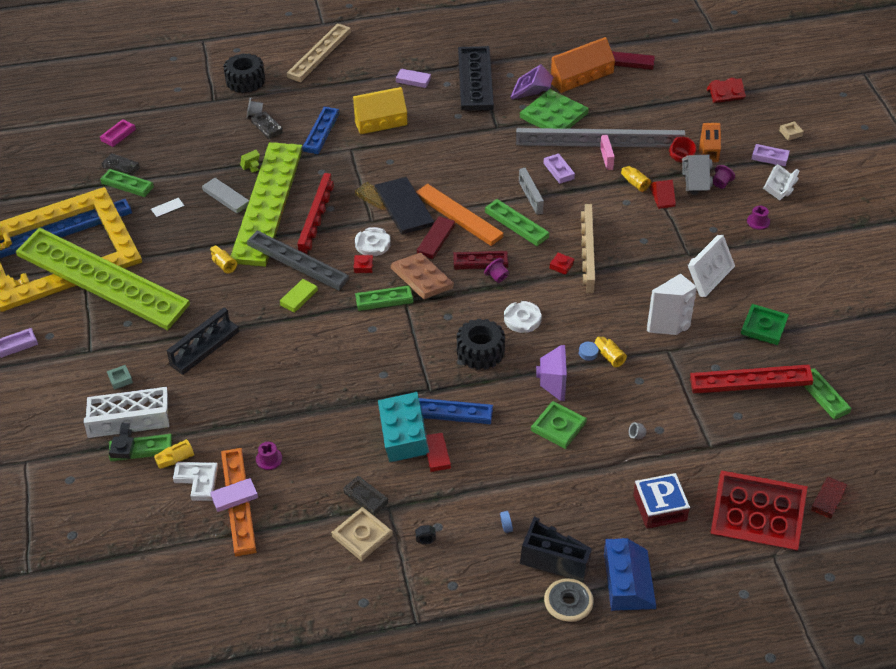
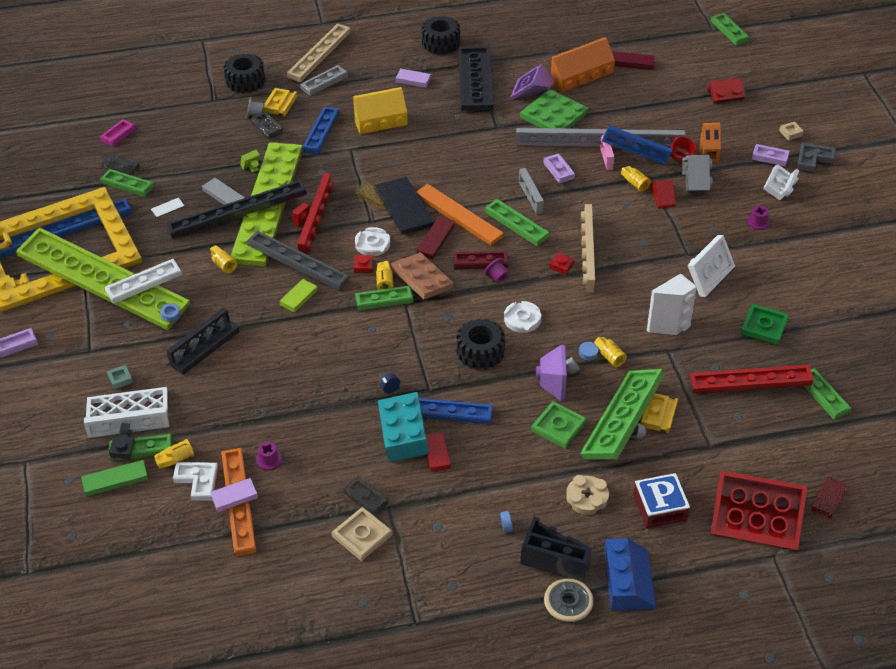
(114, 478): none -> bright green tile
(143, 281): none -> white tile
(170, 313): none -> medium blue tile
(236, 209): none -> black tile
(279, 101): none -> yellow plate
(300, 214): none -> red plate
(324, 80): none -> light grey tile
(384, 275): none -> yellow hinge
(390, 383): none -> dark blue tile
(425, 534): black tile -> none
(440, 35): none -> black tyre
(571, 366): none -> light grey hinge
(587, 484): none -> tan plate
(622, 414): none -> bright green plate
(637, 145): none -> blue tile
(659, 413): none -> yellow plate
(723, 176): magenta piece -> none
(730, 29): none -> bright green tile
(811, 153): none -> dark grey plate

